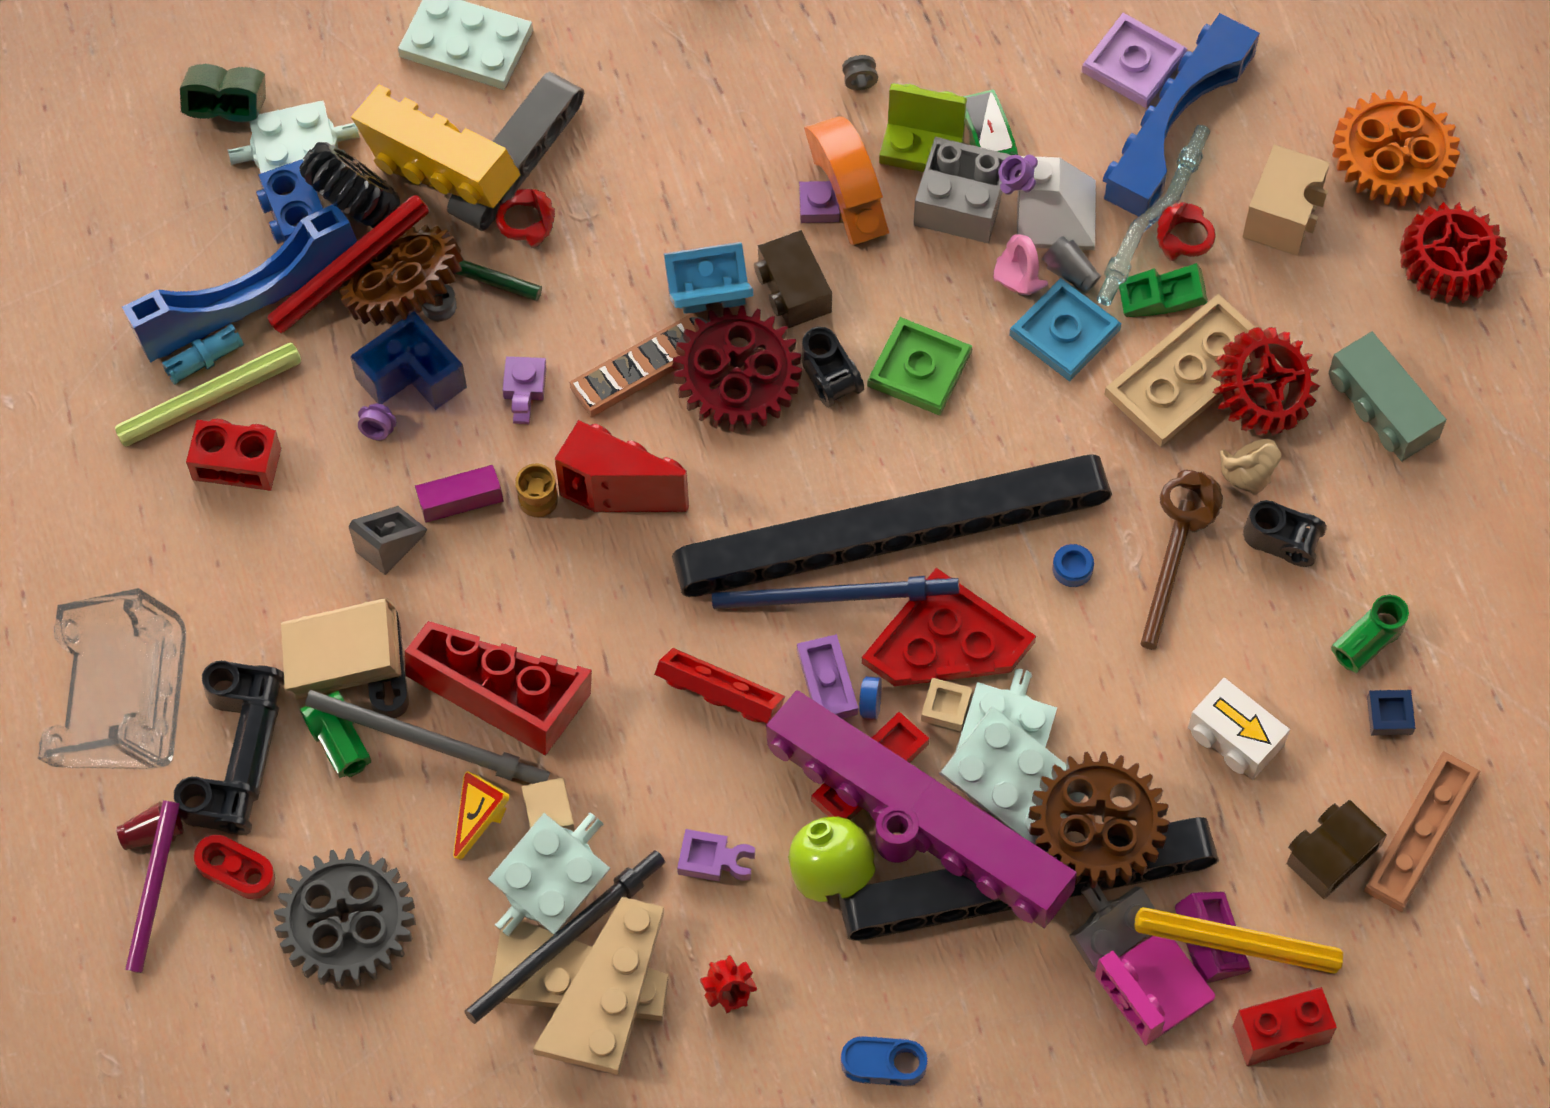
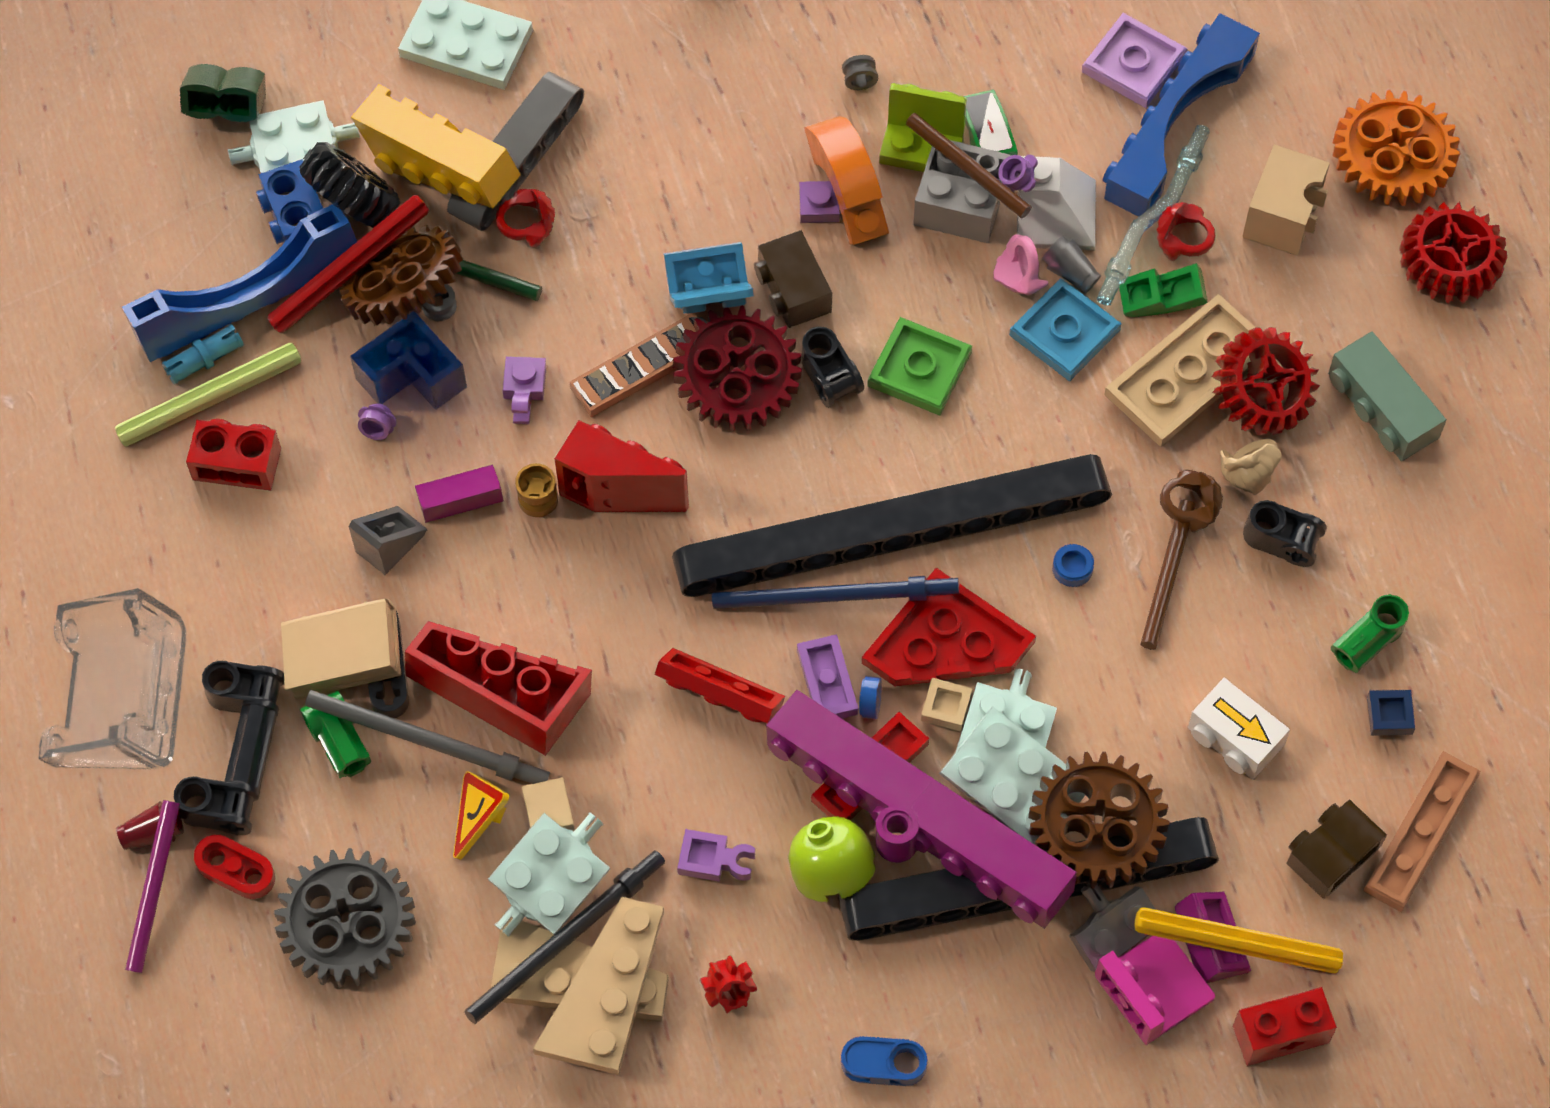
(968, 165): none -> reddish brown bar

